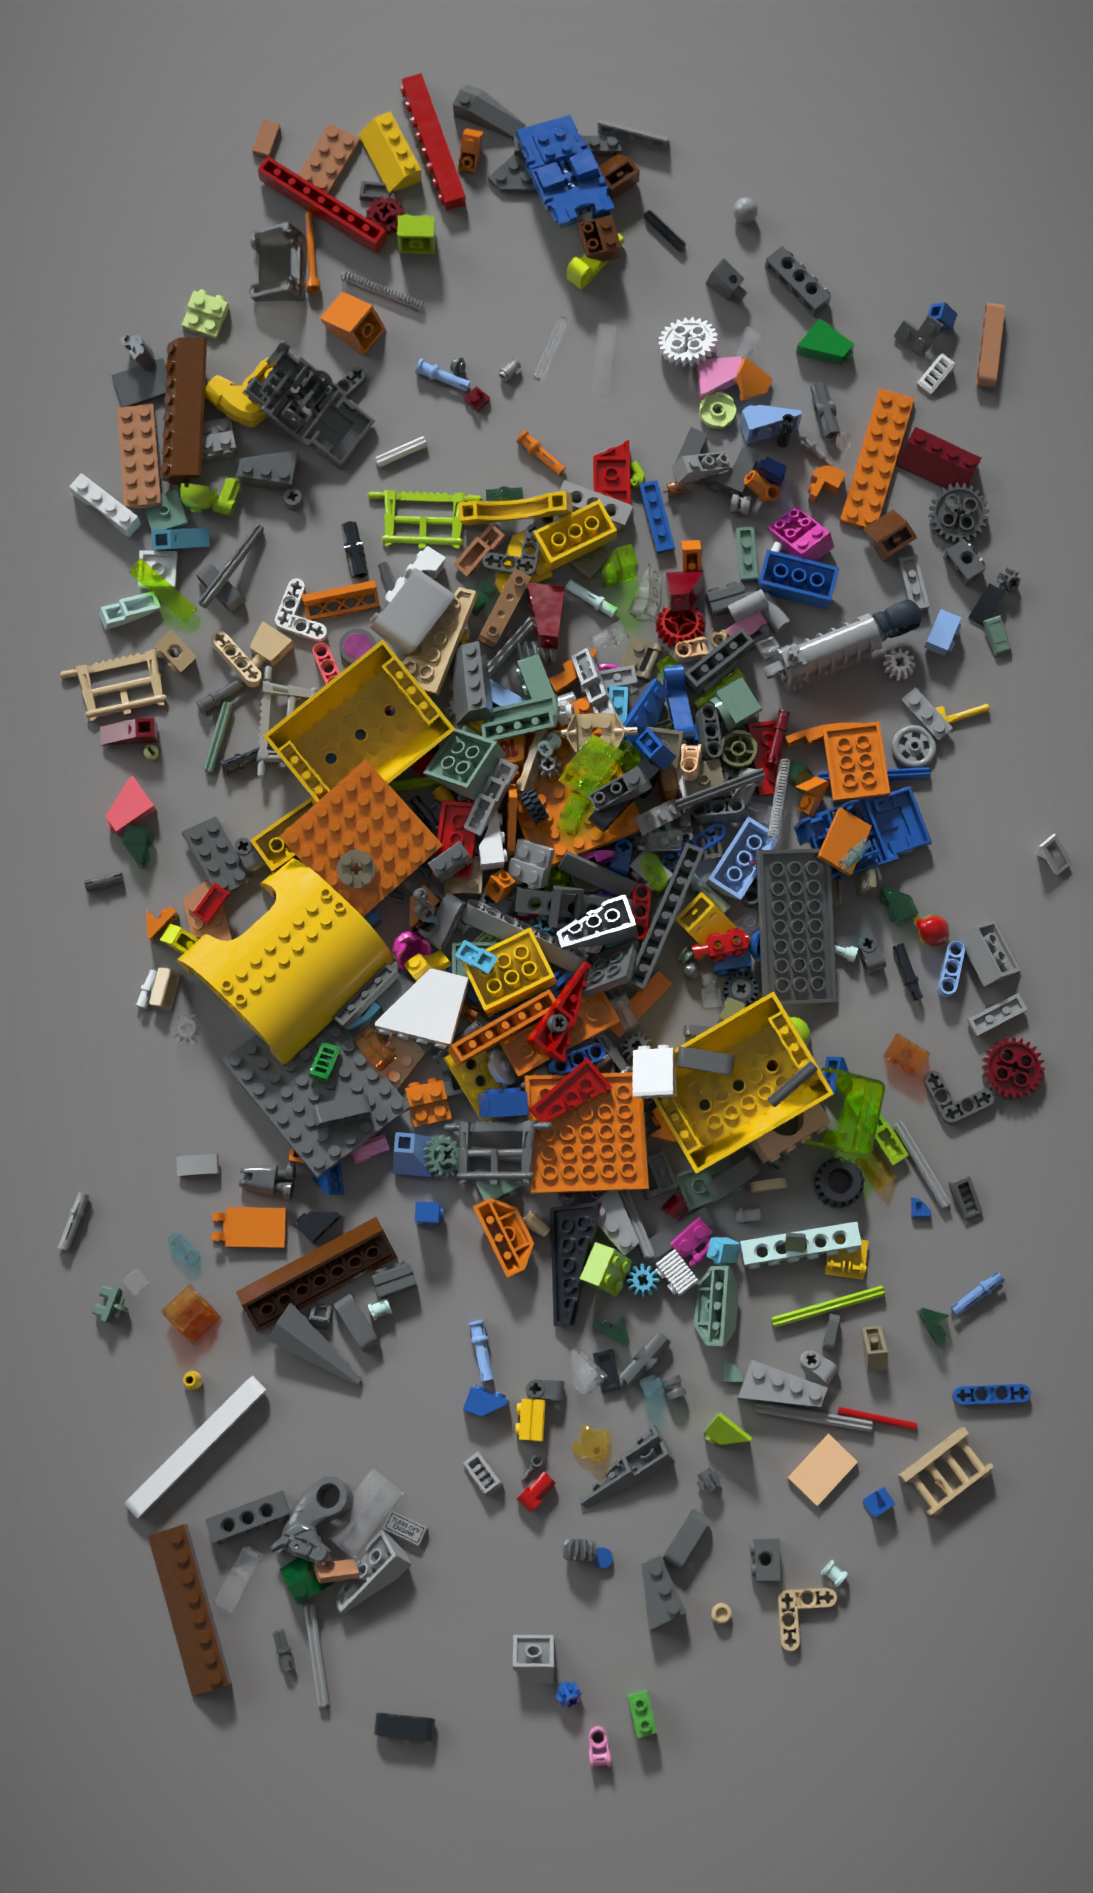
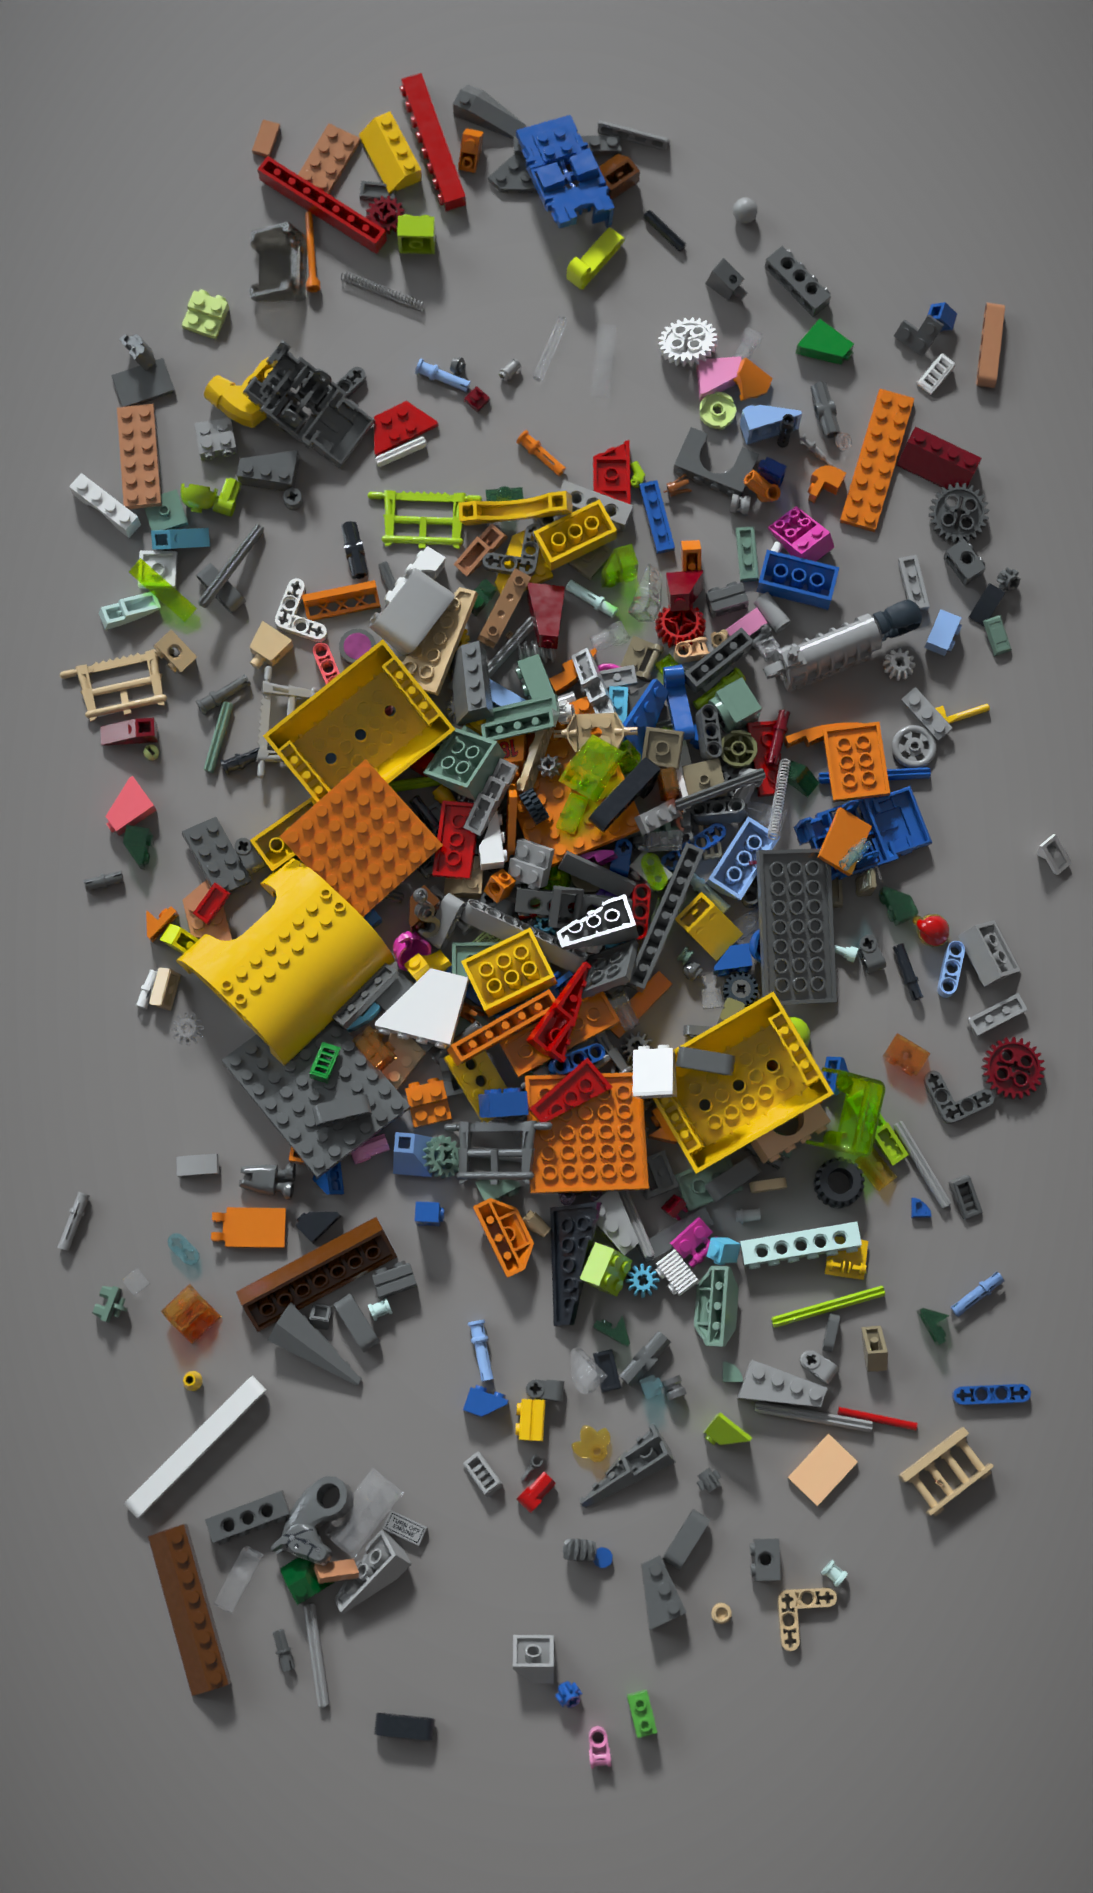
(184, 410): reddish brown slope -> none
(239, 657): tan beam -> none
(348, 877): dark tan plate -> none
(353, 322): orange slope -> none
(400, 426): none -> red wing
(450, 861): dark grey brick -> none
(476, 957): medium azure slope -> none
(500, 1068): white plate -> none
(549, 745): light aqua bush -> none
(562, 1024): dark grey bush -> none
(600, 239): reddish brown slope -> none
(621, 789): dark grey slope -> none
(655, 748): blue slope -> none
(690, 758): light nougat piece -> none
(700, 466): light grey slope -> none
(727, 947): red brick -> none
(748, 605): light grey pin -> none
(792, 1084): dark grey axle -> none
(795, 1242): dark grey slope -> none
(814, 792): orange slope -> none
(878, 1502): blue panel -> none
(889, 534): reddish brown slope -> none

